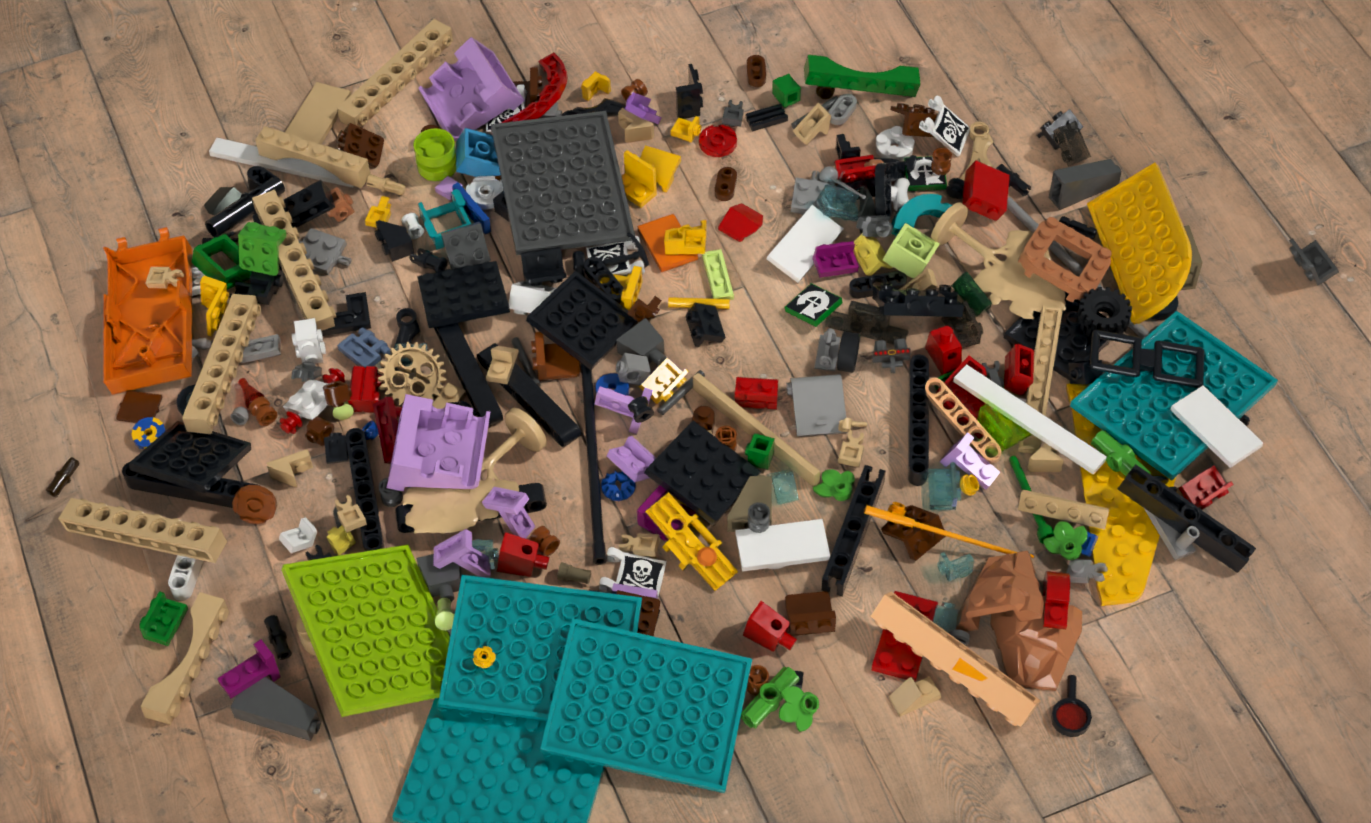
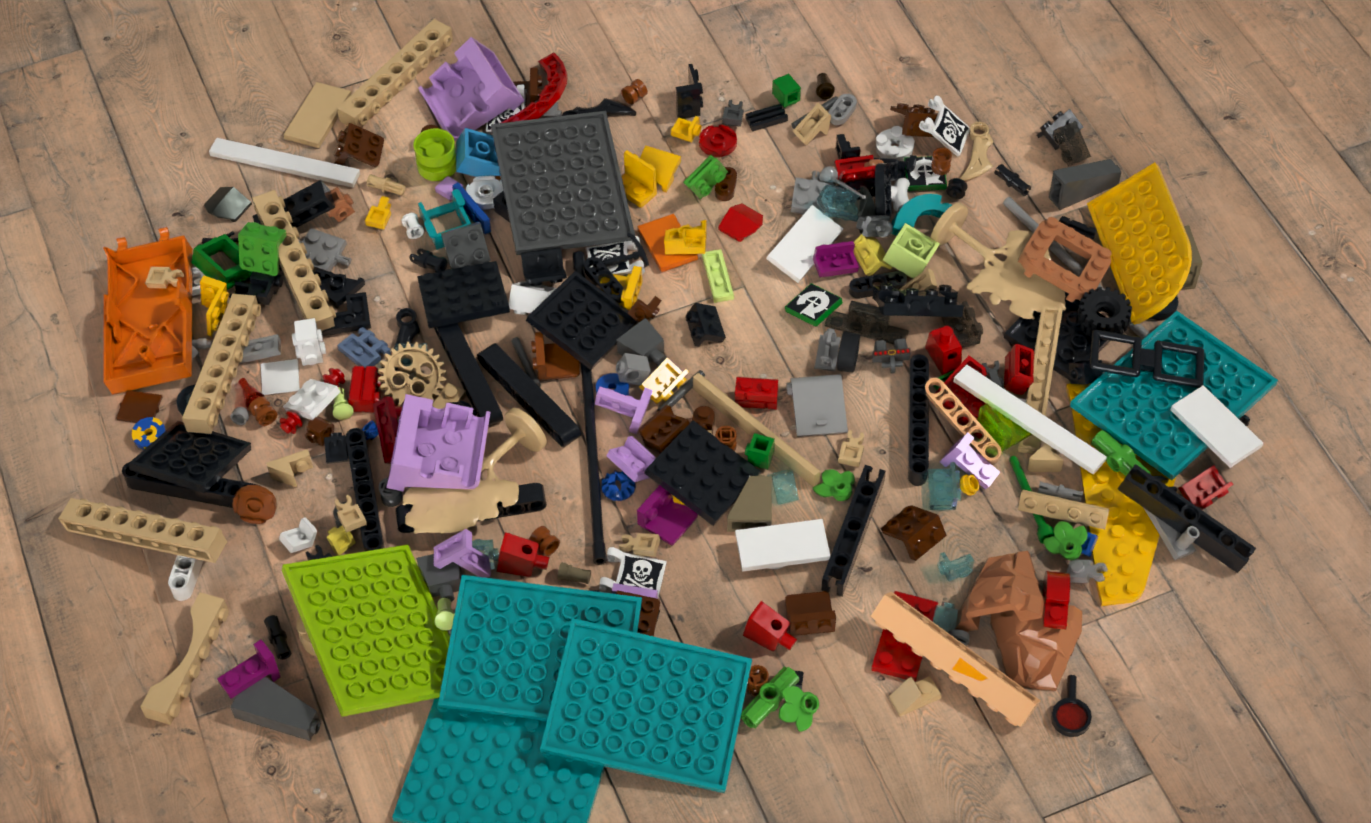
(62, 477): dark brown axle -> none
(162, 619): green bracket -> none
(244, 206): black piece -> none
(280, 377): none -> white sticker
(281, 145): tan arch -> none
(306, 371): dark grey plate -> none
(337, 393): reddish brown plate -> none
(338, 286): none -> black wing
(394, 239): black slope -> none
(488, 661): yellow plate -> none
(502, 364): tan slope -> none
(511, 508): lavender bracket -> none
(594, 84): yellow bracket -> none
(635, 127): tan slope -> none
(638, 105): medium lavender bracket -> none
(640, 409): black wheel -> none
(662, 429): none -> reddish brown bracket
(677, 302): yellow piece -> none
(687, 547): yellow piece -> none
(706, 177): none -> bright green bracket
(756, 71): reddish brown plate -> none
(758, 517): dark grey wheel -> none
(827, 73): green arch -> none
(846, 424): tan hand -> none
(896, 515): light orange piece -> none
(972, 293): clear green bracket -> none
(986, 190): red brick -> none
(1060, 491): none -> light grey pin
(1314, 261): dark grey bracket -> none

